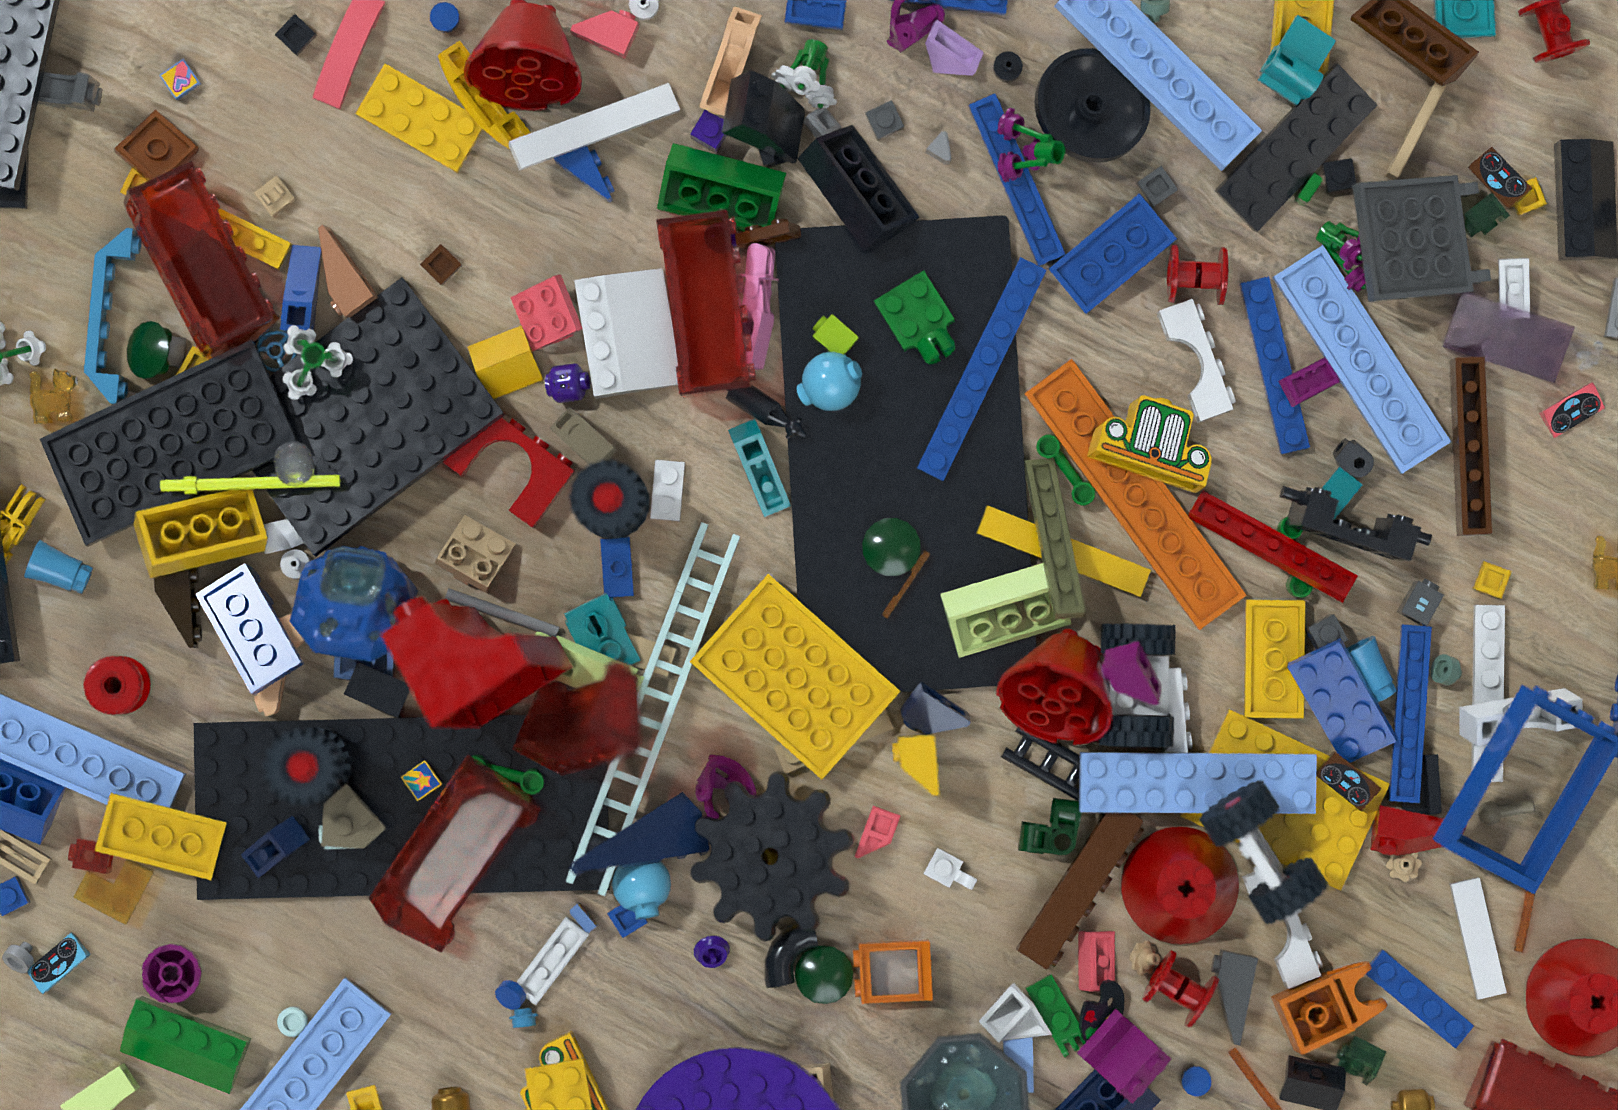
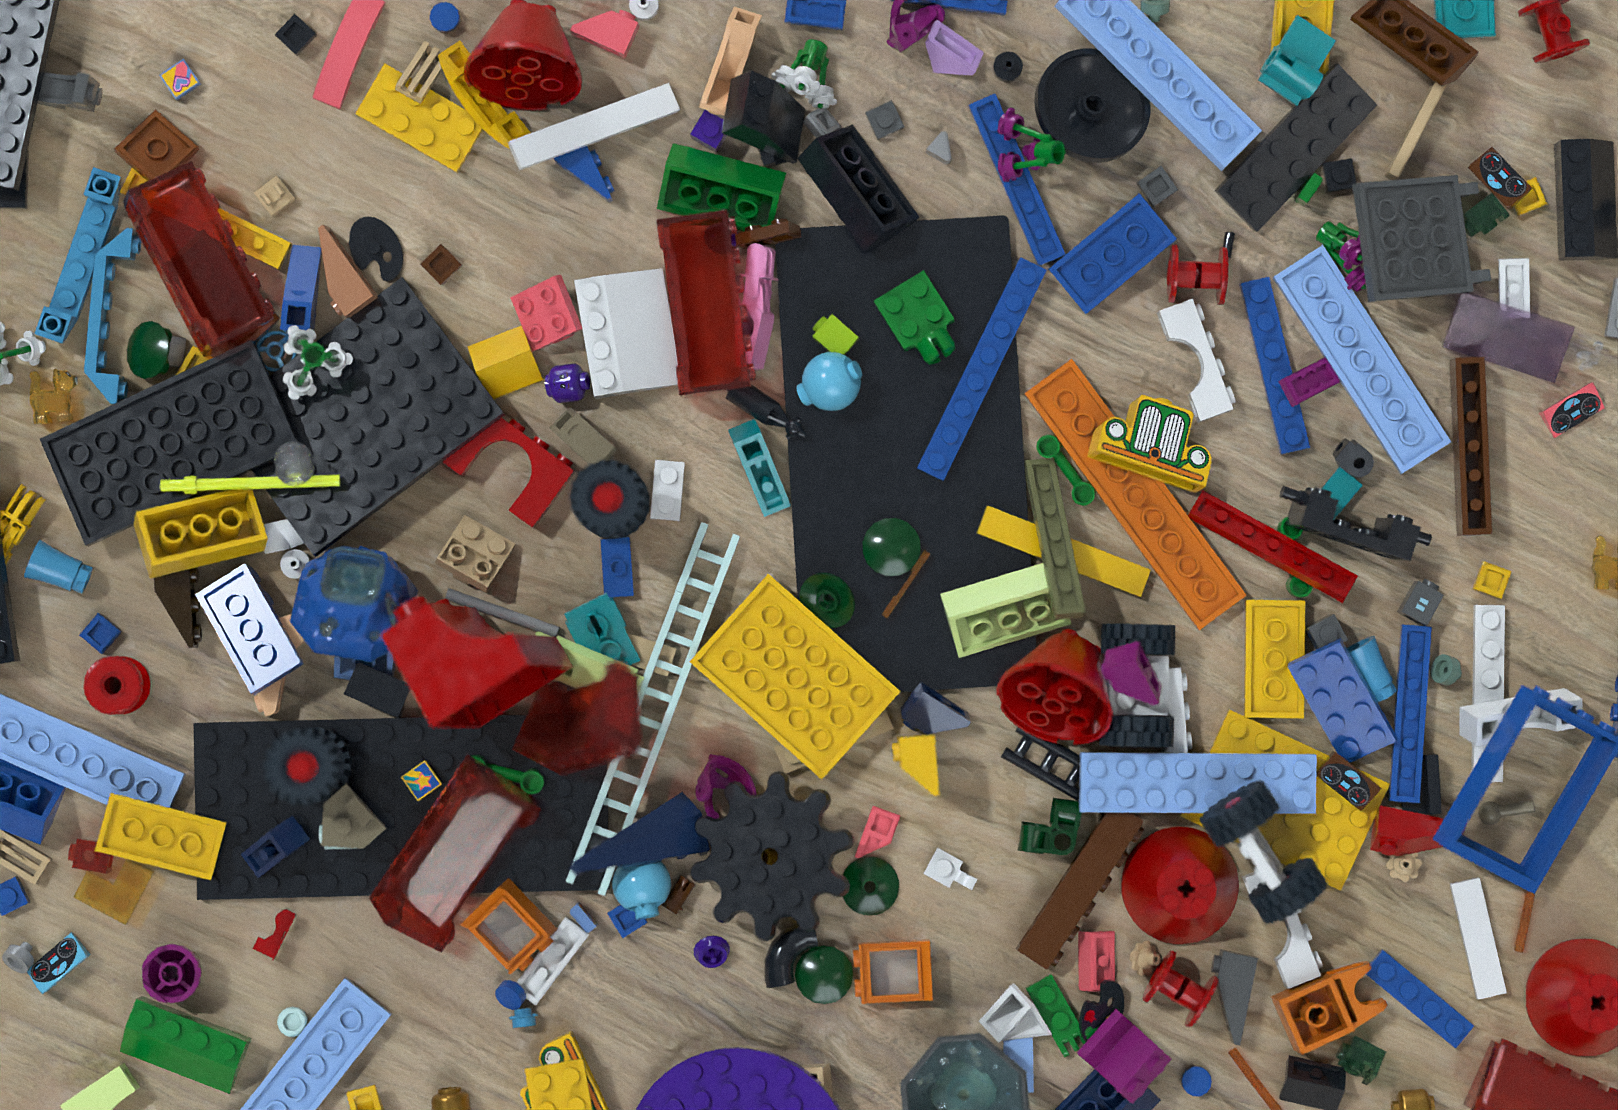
(77, 273): none -> dark azure slope
(100, 633): none -> blue tile
(272, 944): none -> red piece
(368, 243): none -> black piece
(409, 92): none -> tan tile
(510, 927): none -> orange window
(678, 895): none -> reddish brown pin
(830, 611): none -> dark green dish
(886, 883): none -> dark green dish
(1228, 242): none -> black piece

